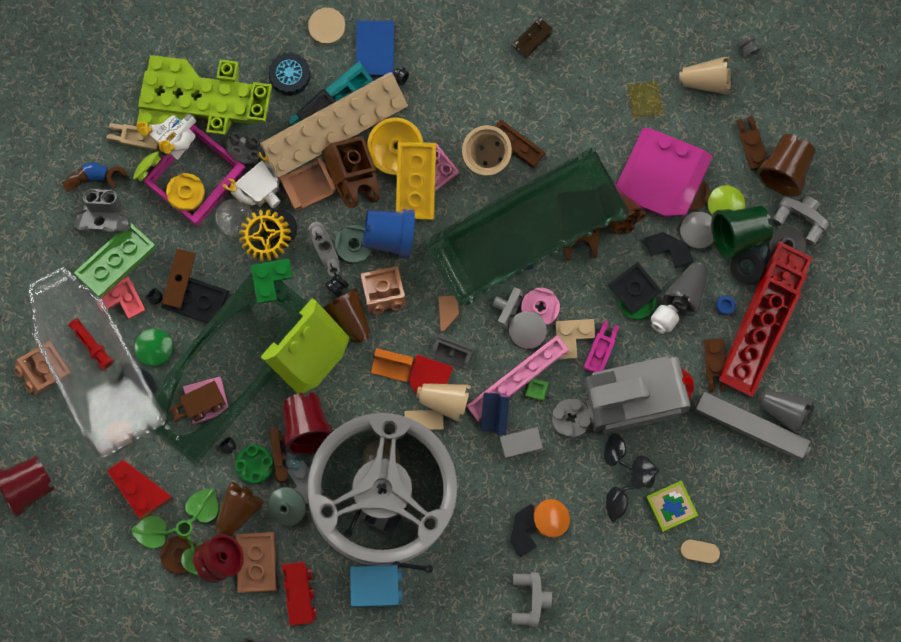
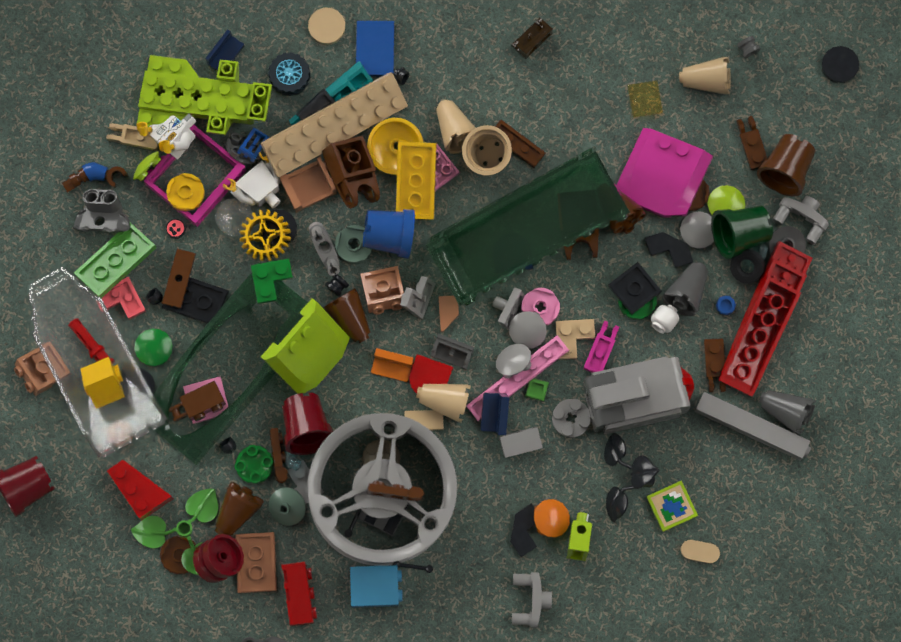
(102, 382): none -> yellow plate
(175, 228): none -> tile
(225, 49): none -> dark blue panel
(242, 149): none -> blue tile
(396, 491): none -> reddish brown hinge
(417, 301): none -> light grey plate
(453, 126): none -> tan cone
(513, 360): none -> light grey dish
(579, 543): none -> lime torso
(840, 64): none -> black tile

